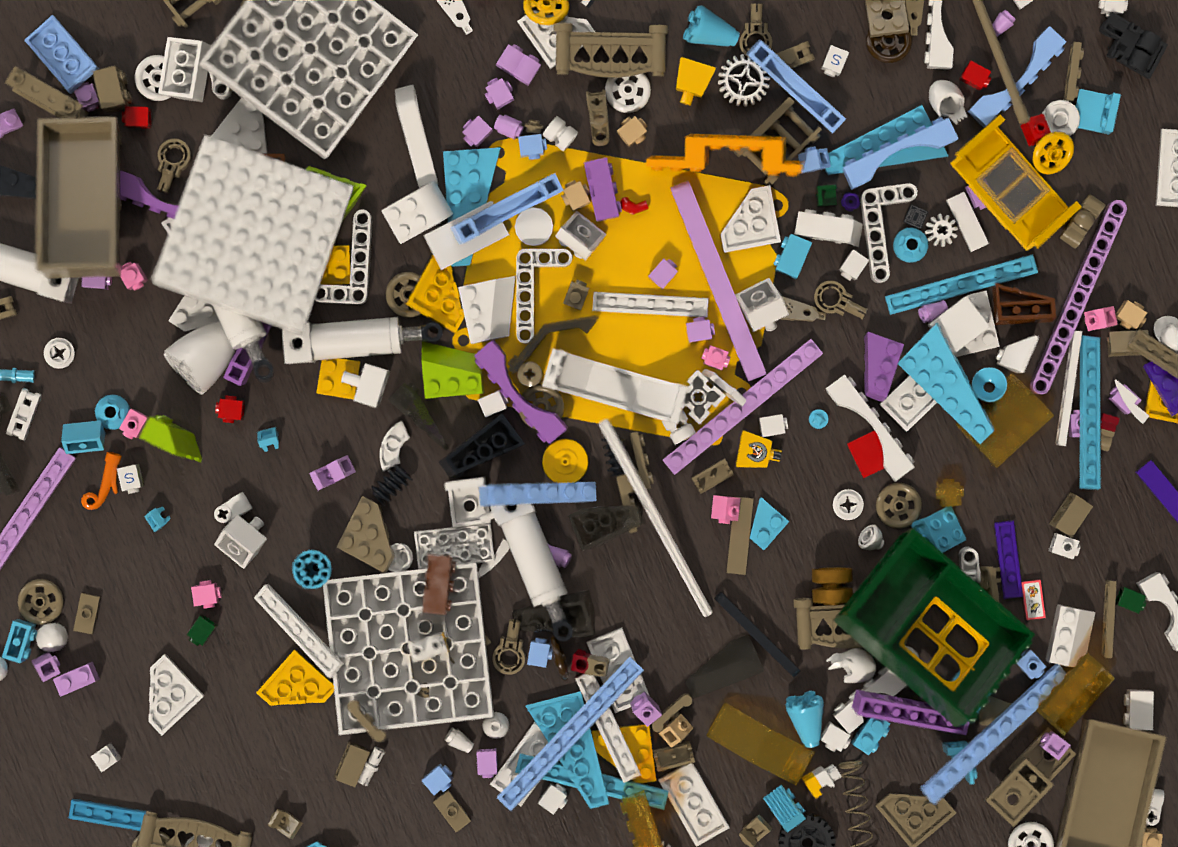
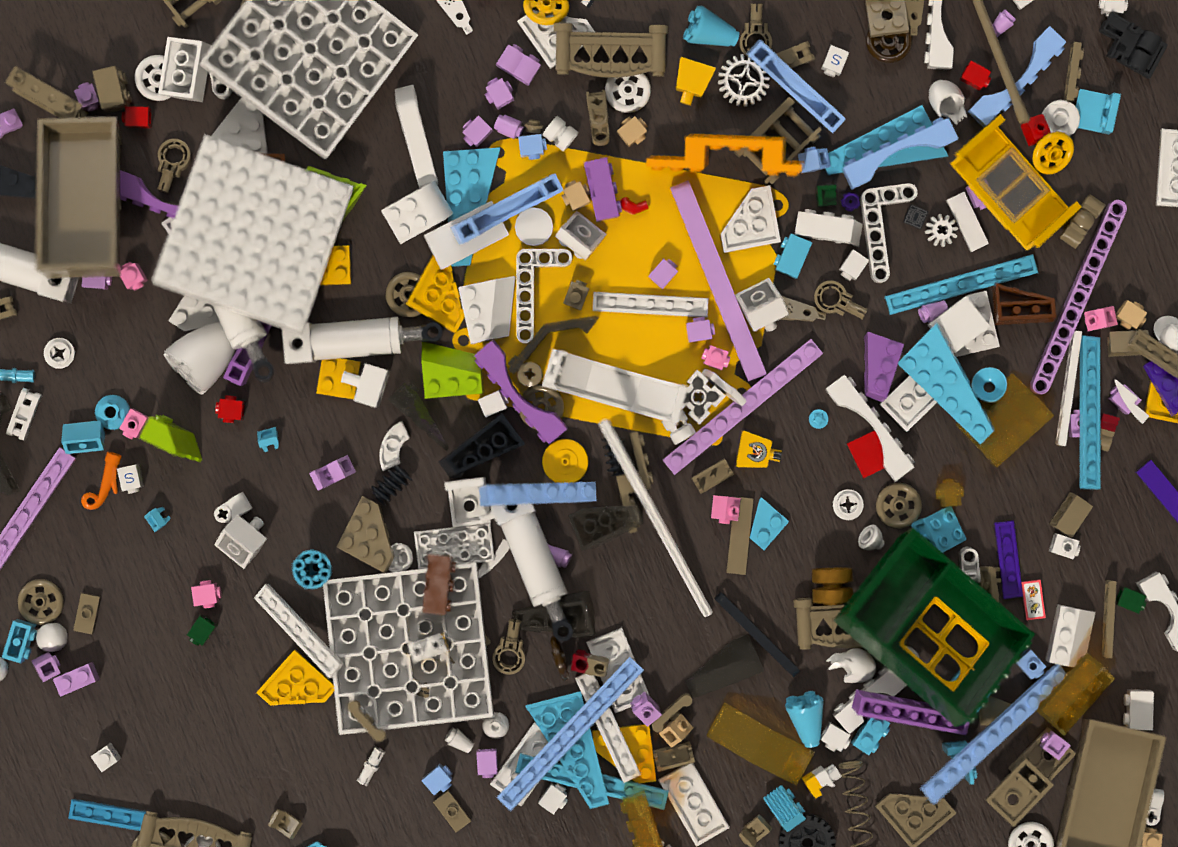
(61, 54): light blue tile -> none
(170, 694): white plate -> none
(351, 764): dark tan hinge -> none
(355, 266): white beam -> none
(539, 652): light blue brick -> none
(773, 425): white brick -> none
(901, 249): medium azure piece -> none
(1016, 355): white slope -> none

